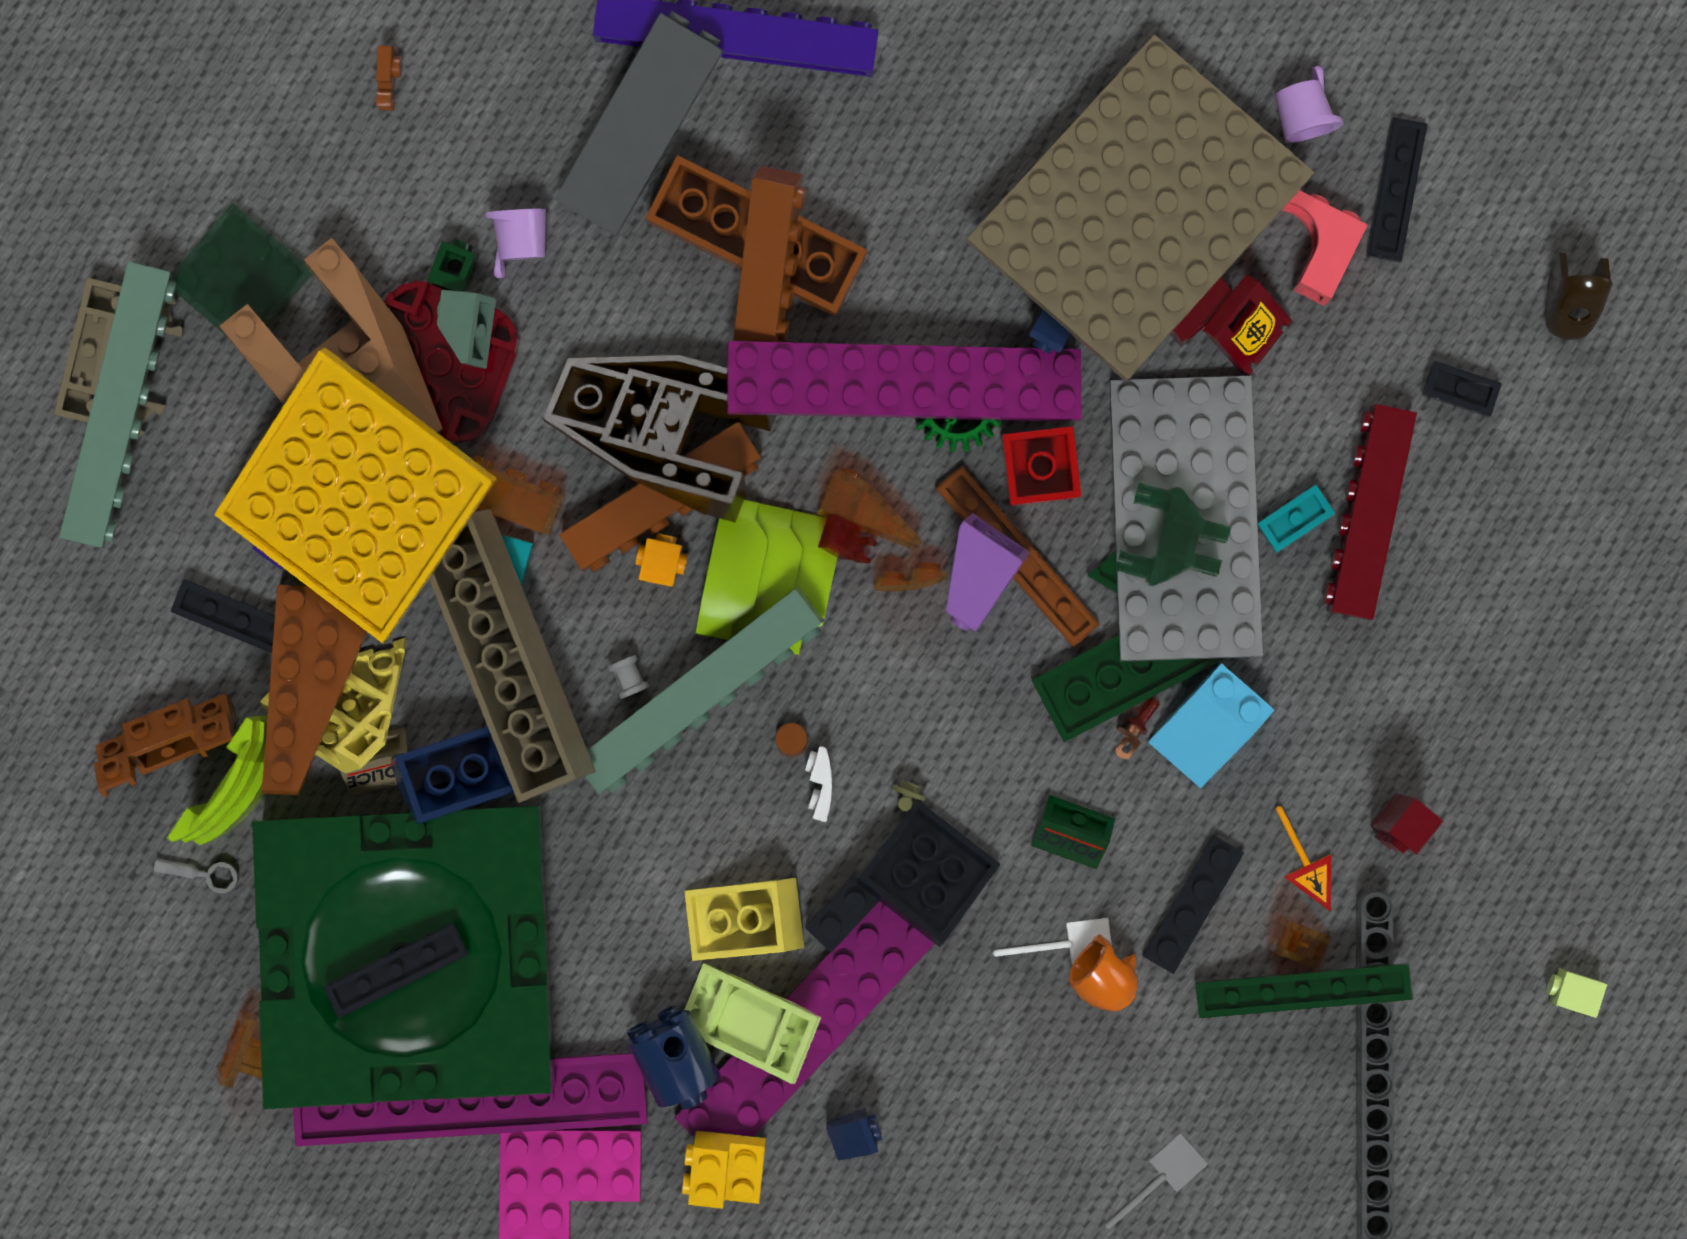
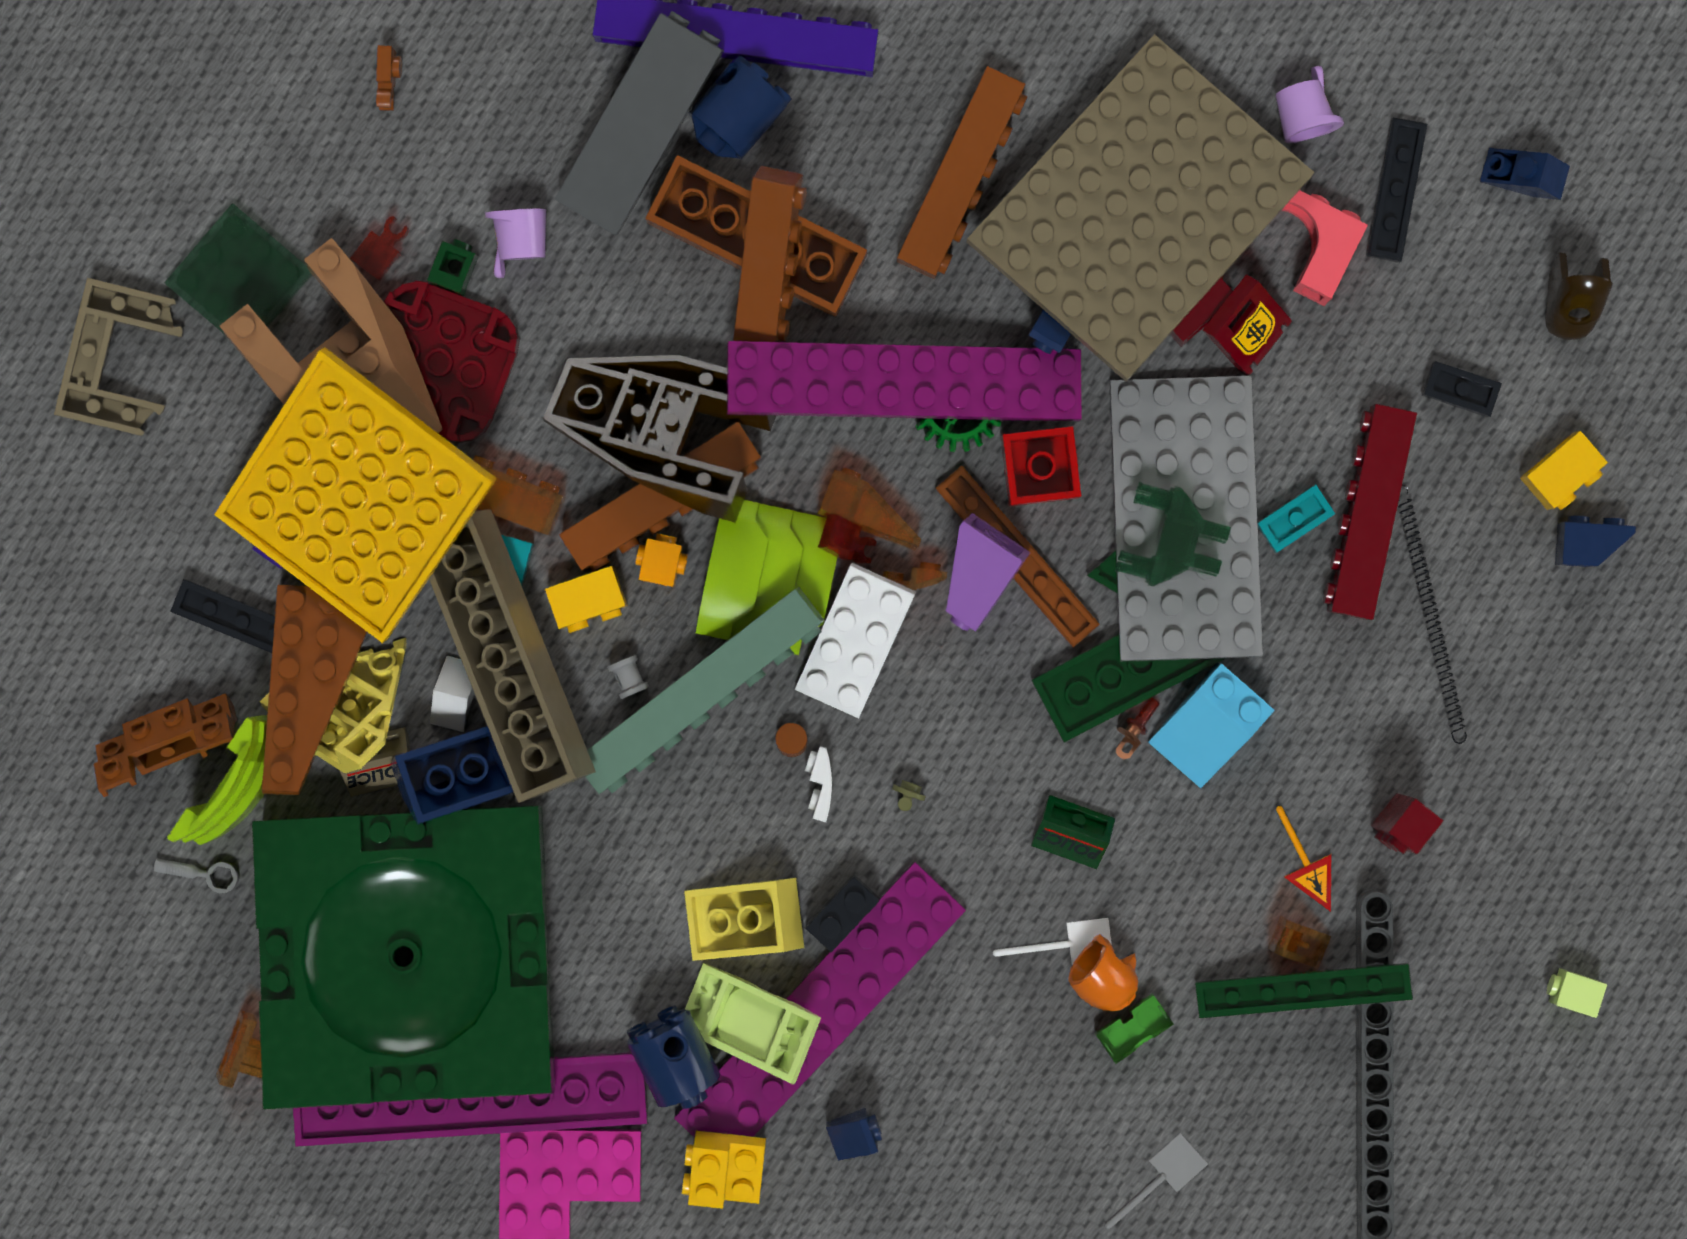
(117, 404): sand green brick -> none
(377, 253): none -> clear red plate
(395, 970): black tile -> none
(452, 696): none -> white slope
(467, 325): sand green slope -> none
(586, 598): none -> yellow brick
(737, 109): none -> dark blue cylinder
(855, 640): none -> white plate
(928, 873): black plate -> none
(961, 172): none -> dark orange brick
(1125, 1037): none -> bright green piece
(1193, 904): black plate -> none
(1436, 616): none -> black piece
(1525, 172): none -> dark blue slope
(1564, 471): none -> yellow brick
(1588, 543): none -> dark blue slope

